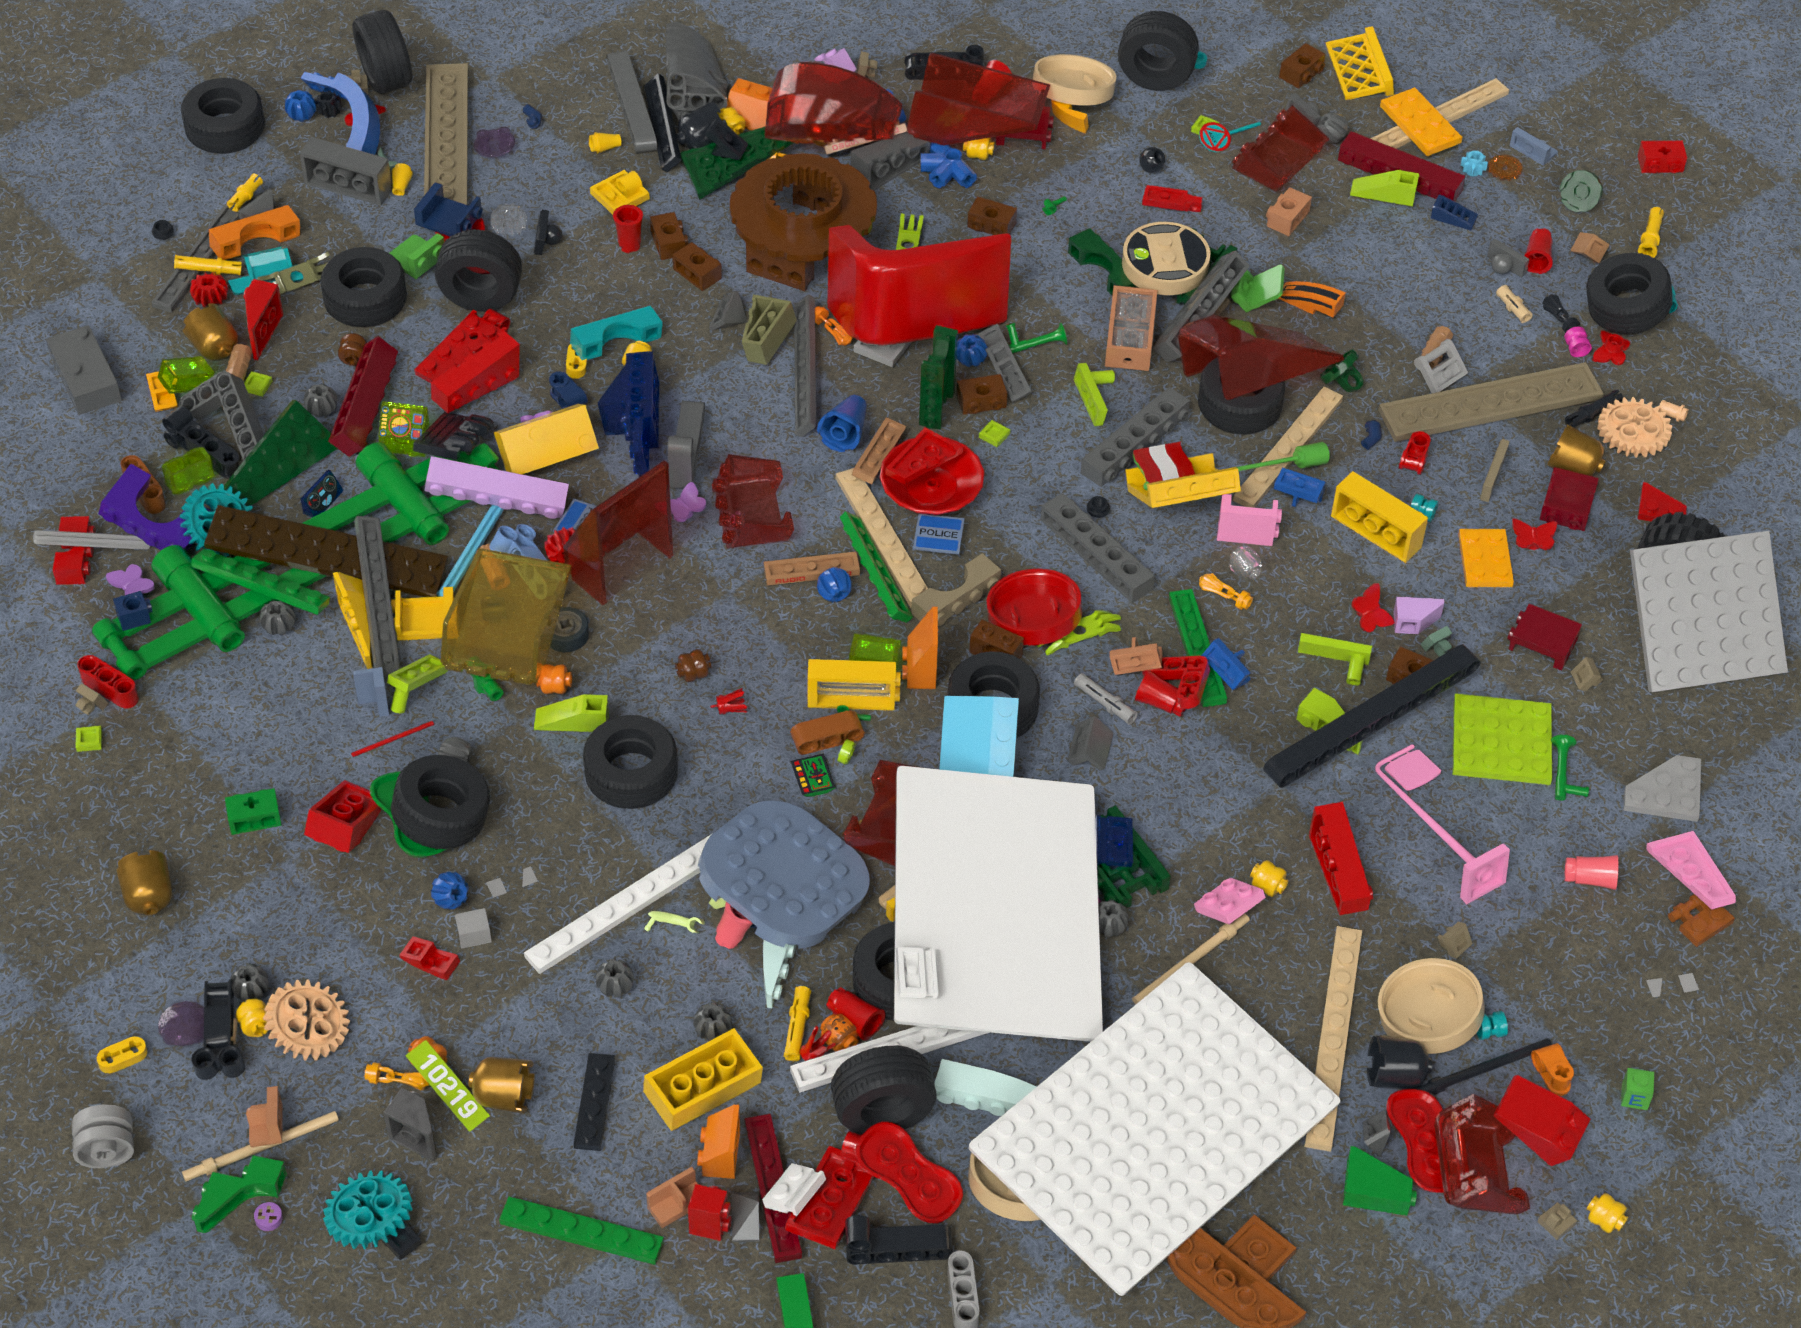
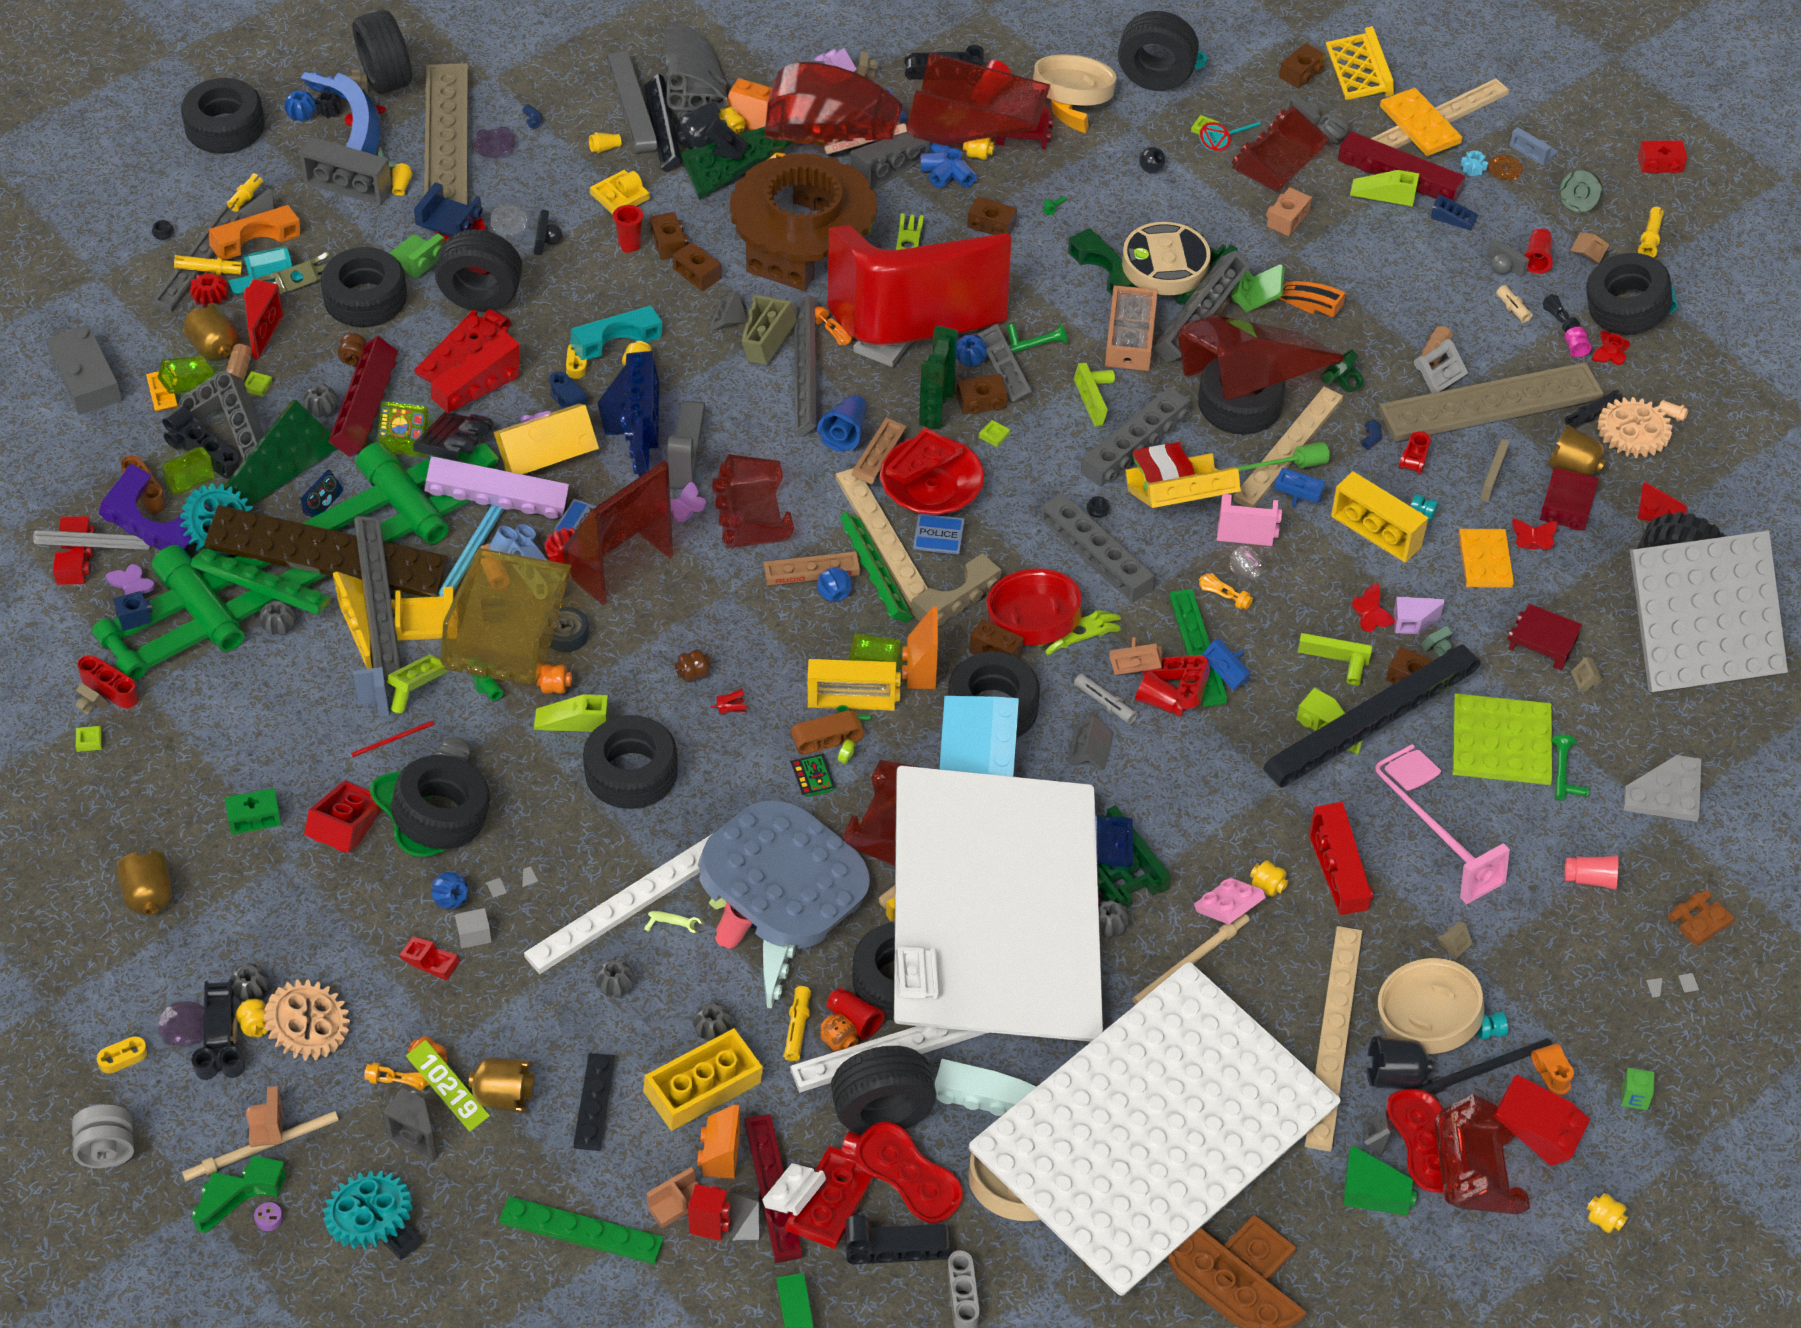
(816, 1049): red piece -> none
(1171, 199): red hinge -> none
(1557, 1220): dark tan tile -> none
(1693, 867): bright pink wing -> none

